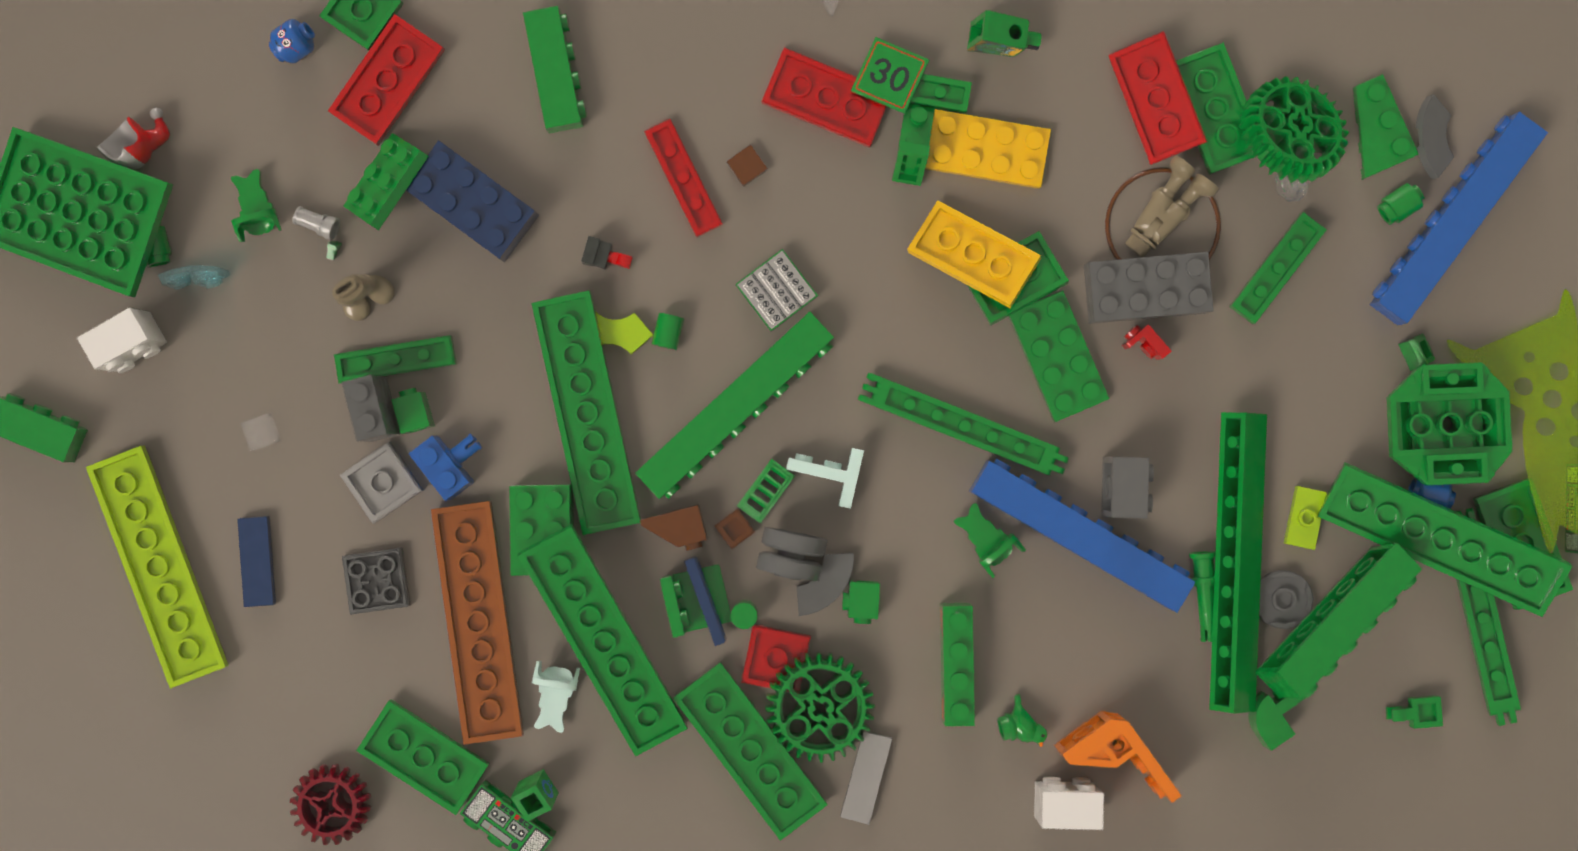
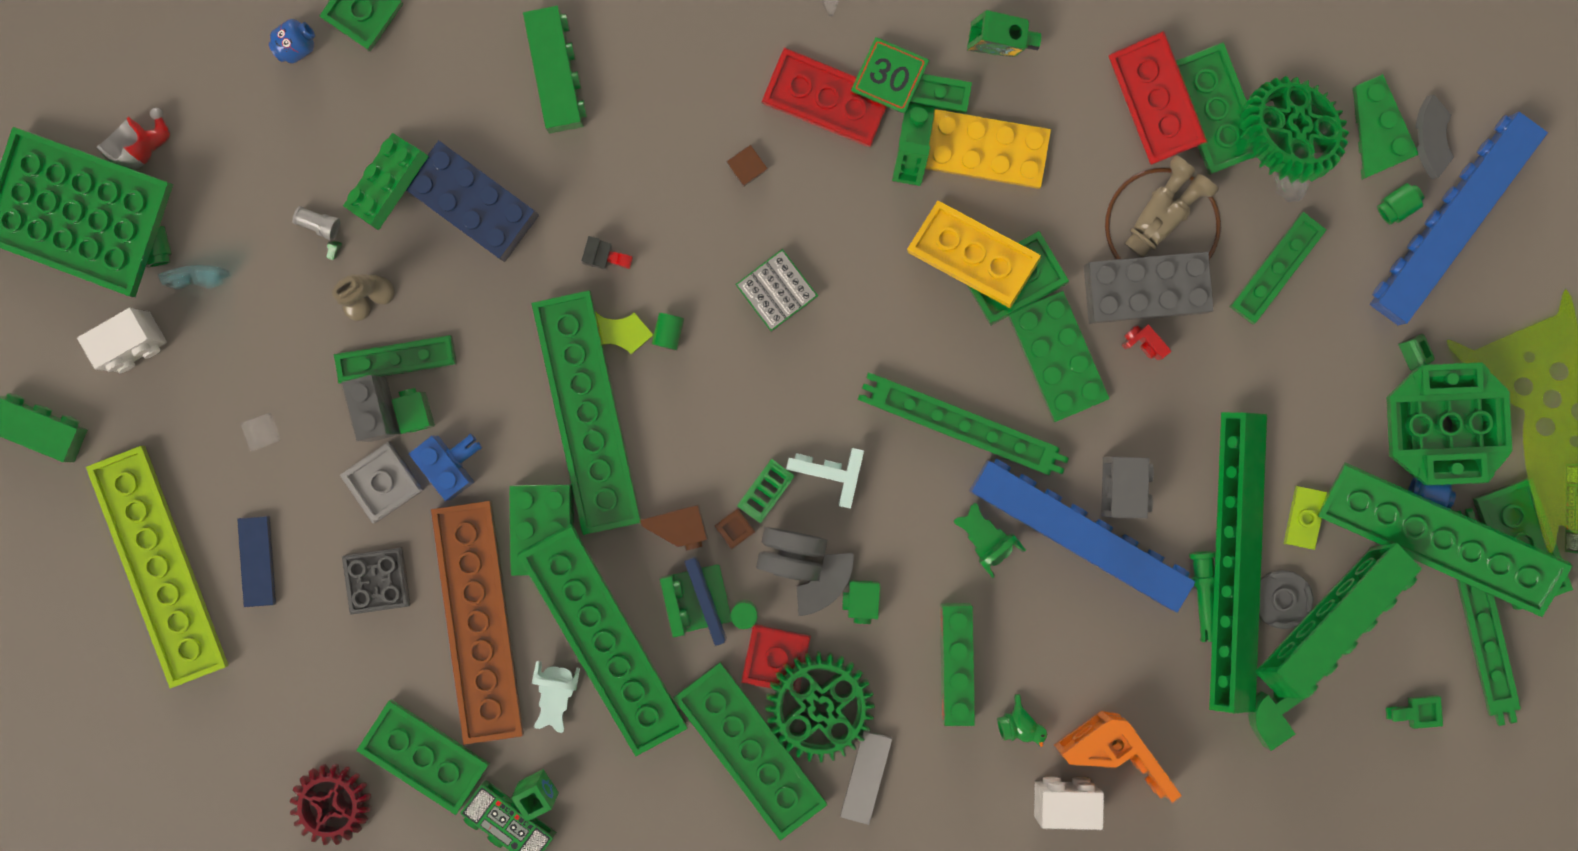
(257, 213): green hair -> none
(386, 80): red plate -> none
(683, 178): red tile -> none
(734, 405): green brick -> none

